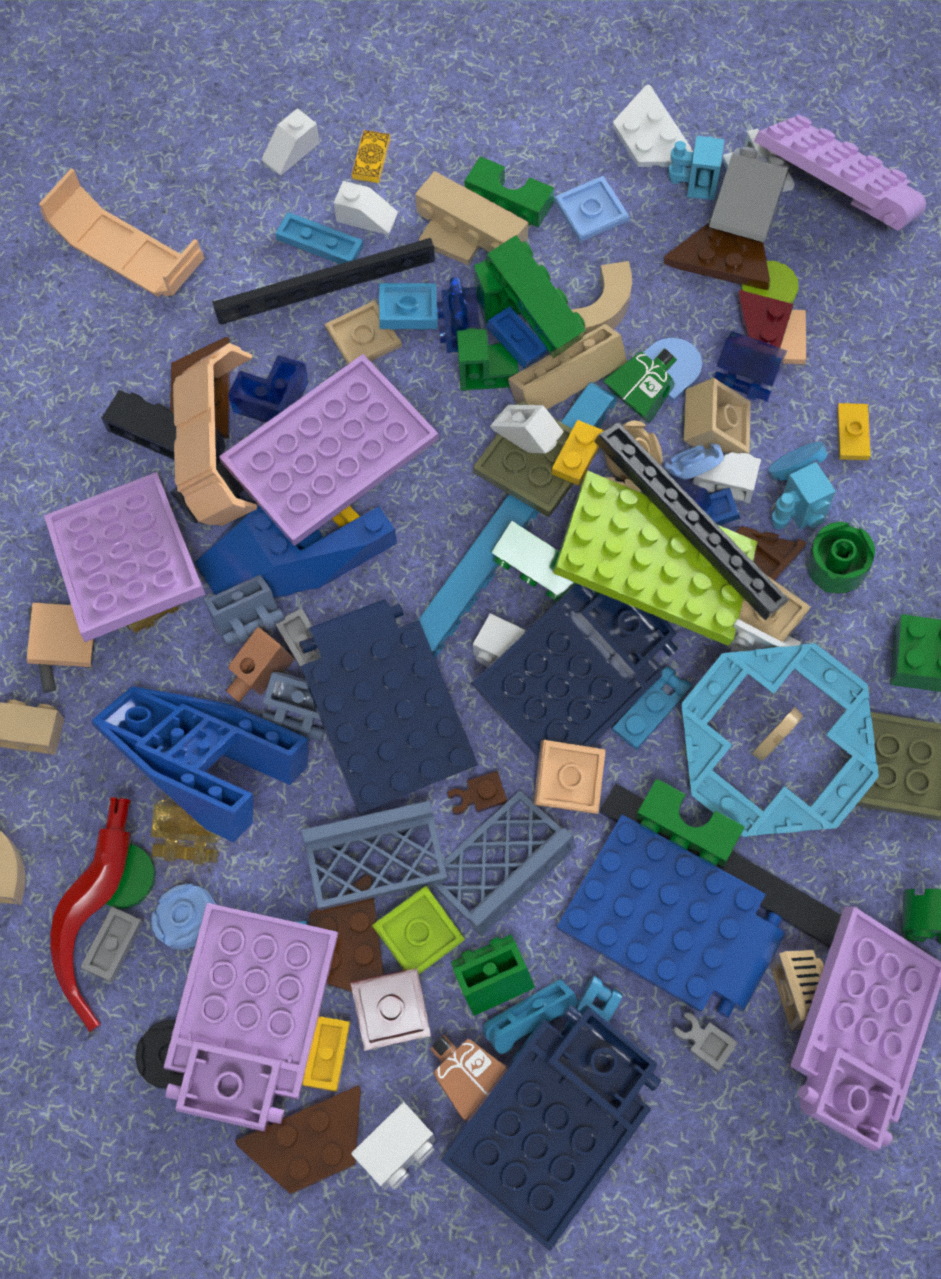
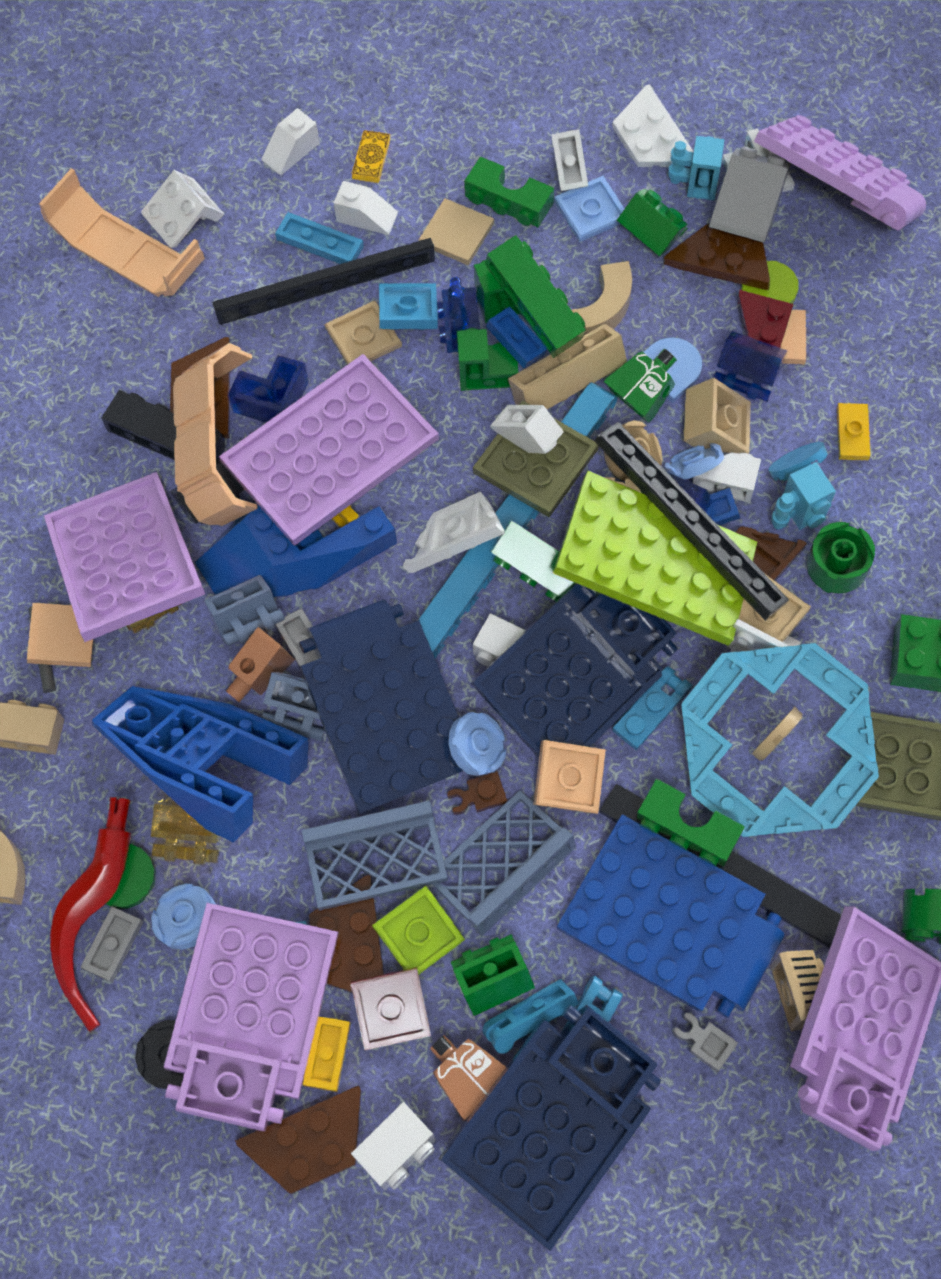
(178, 207): none -> white bracket
(454, 531): none -> white wing
(468, 213): tan brick -> none
(477, 743): none -> light blue tile
(570, 160): none -> white slope
(577, 453): yellow plate -> none
(653, 221): none -> green brick

